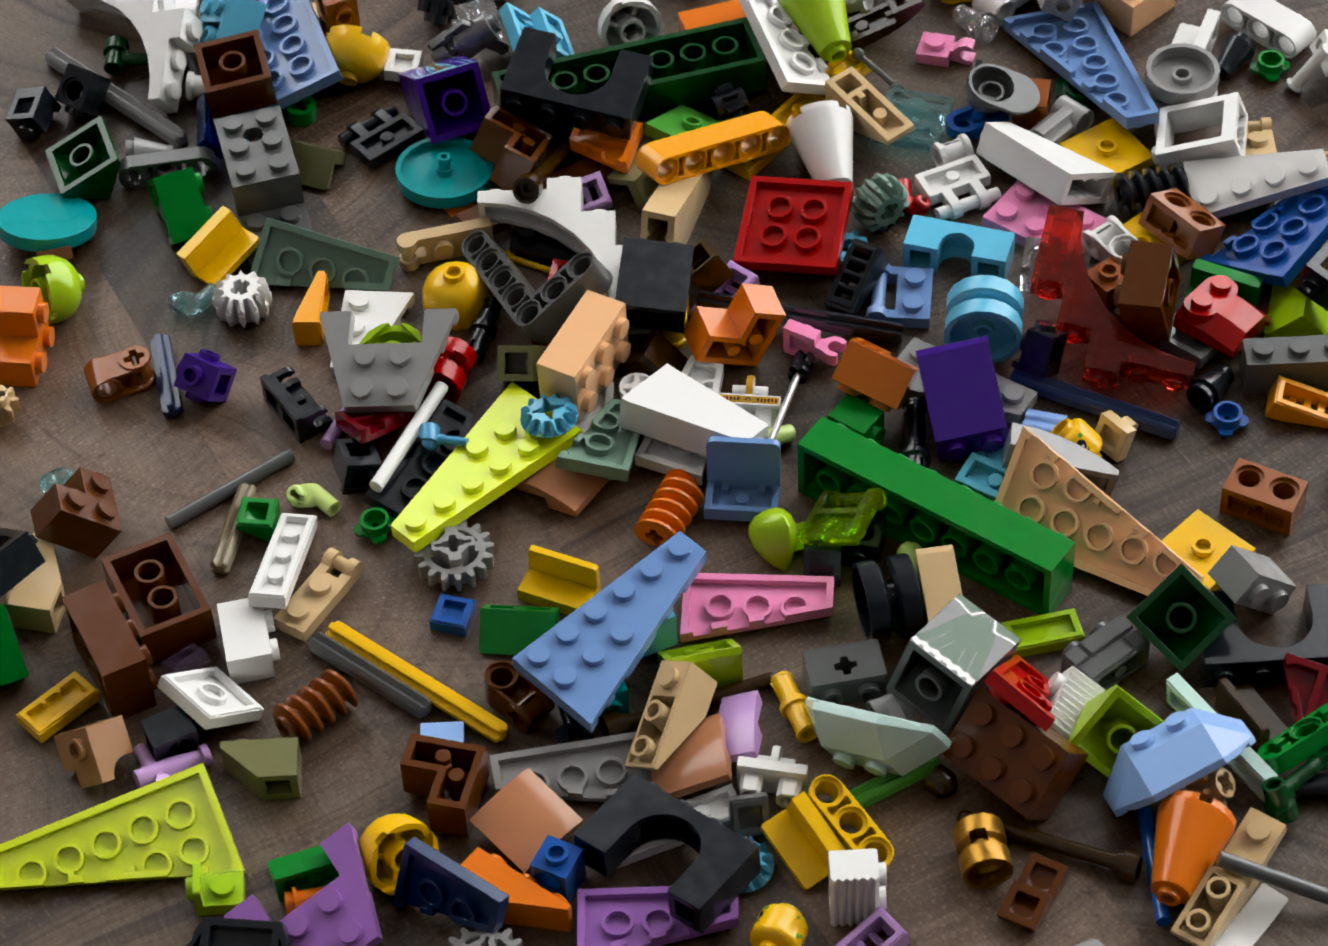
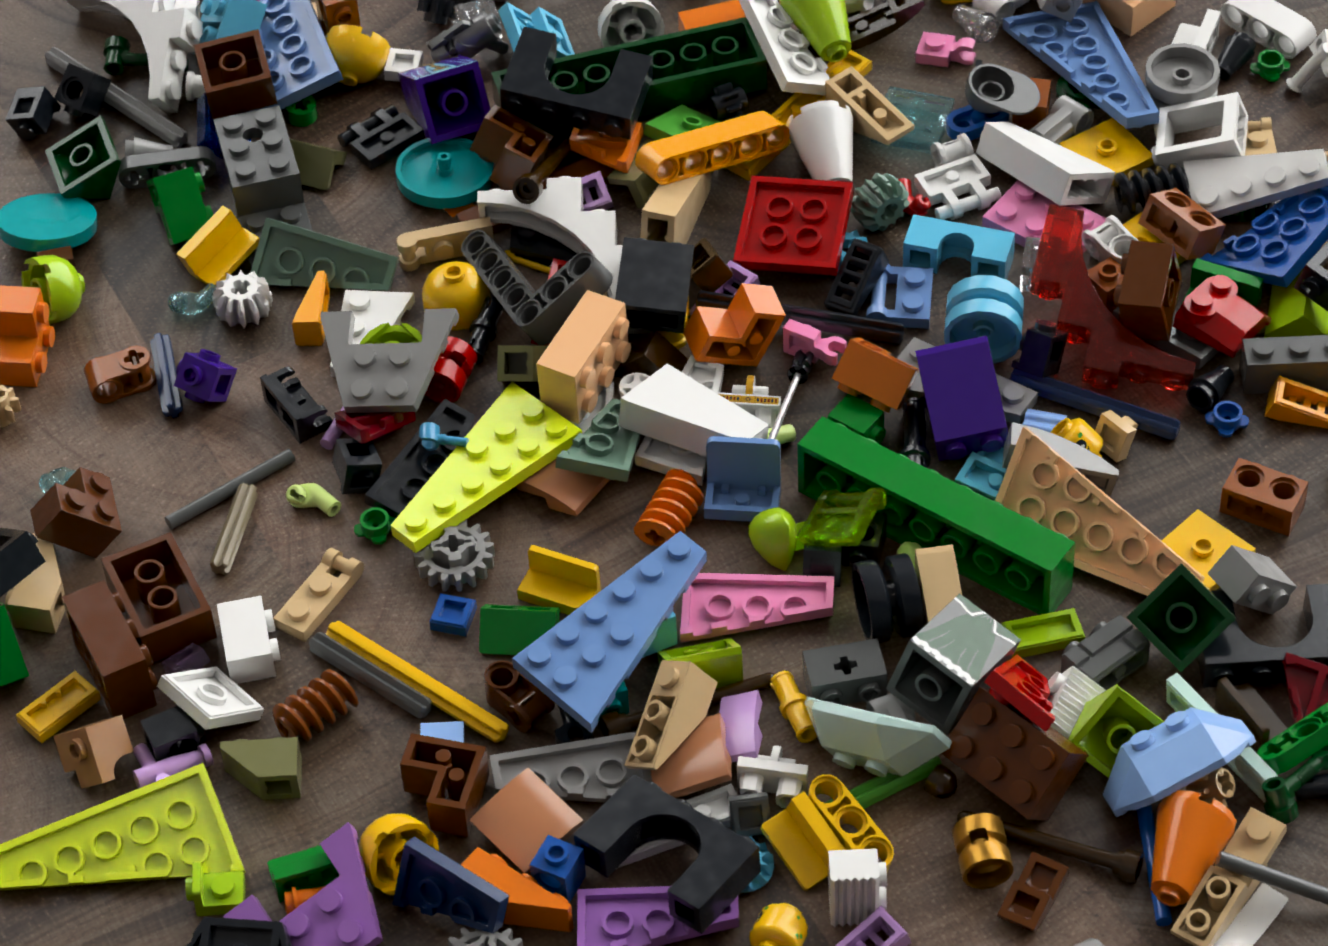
(258, 517): green slope -> none
(283, 561): white tile -> none
(408, 437): white bar -> none
(538, 424): medium azure gear -> none
(858, 54): dark grey hinge -> none

